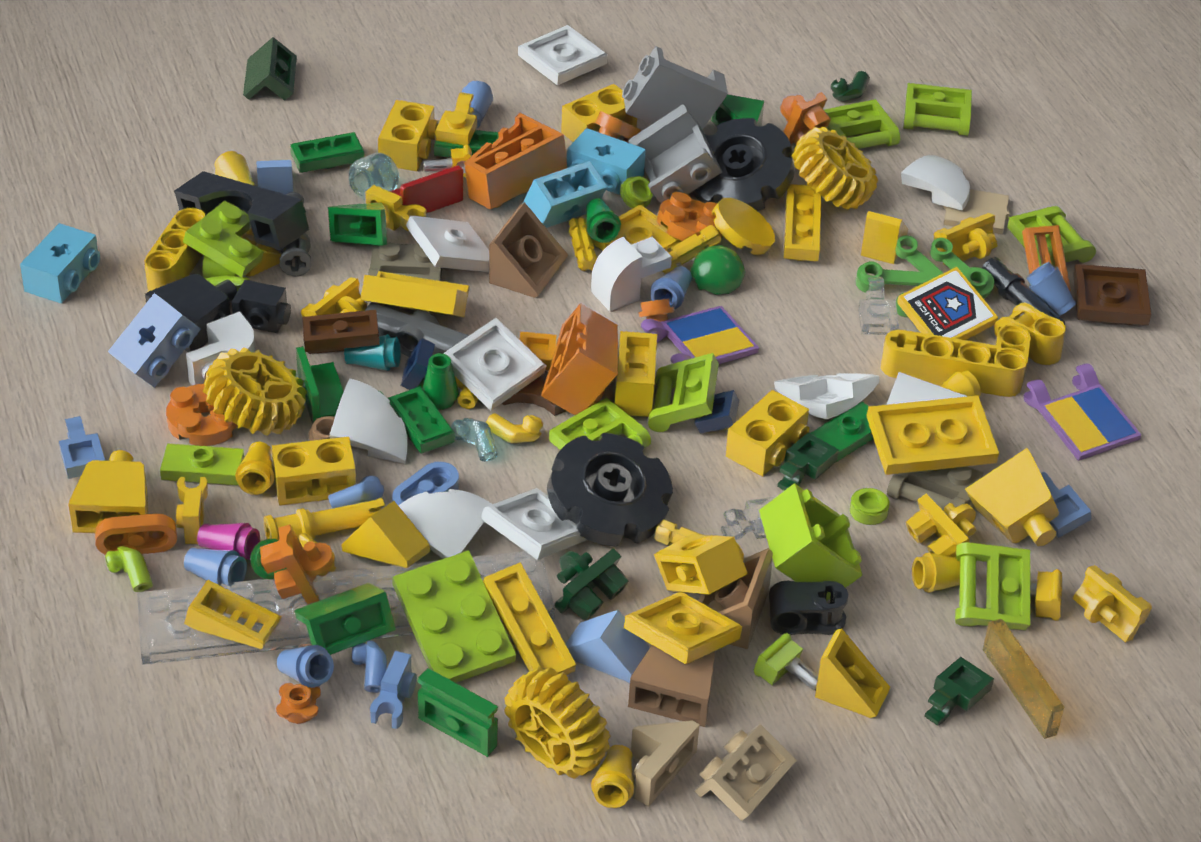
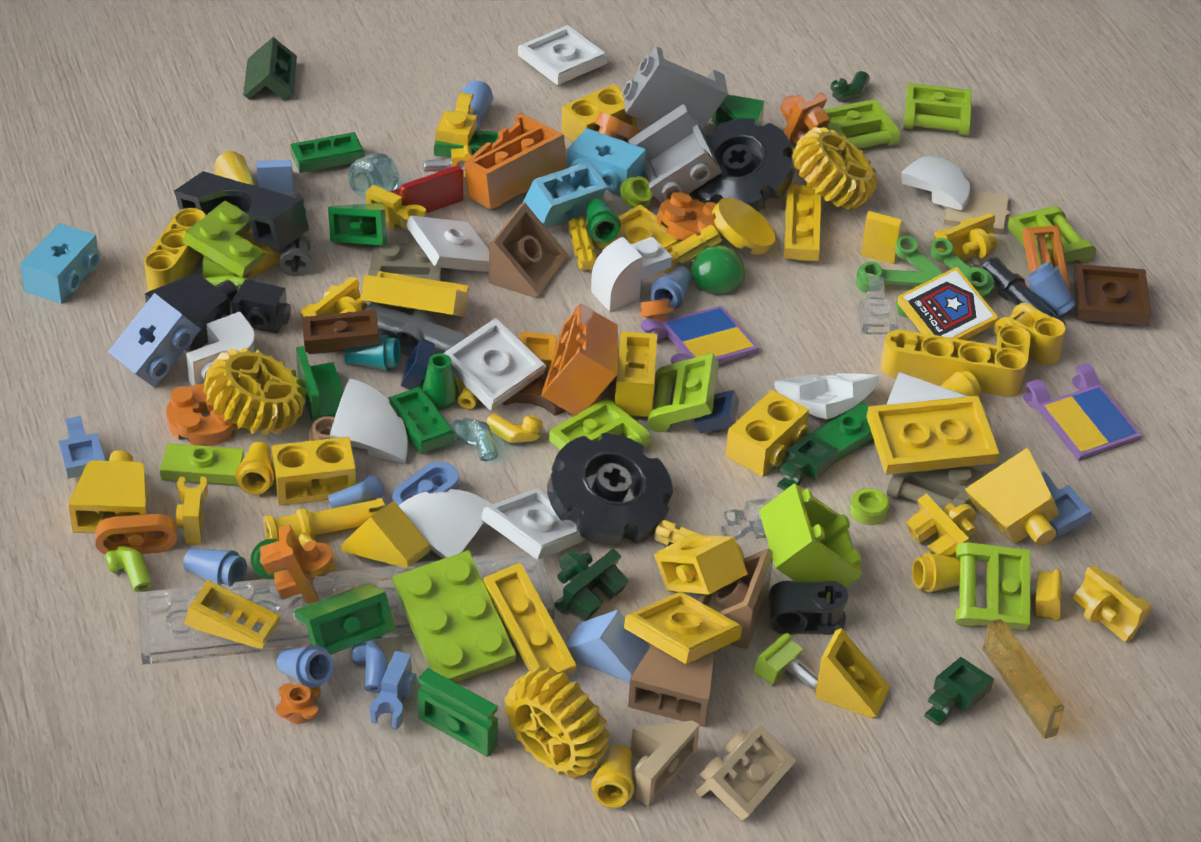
(234, 536): dark pink cone -> none
(408, 134): yellow brick -> none

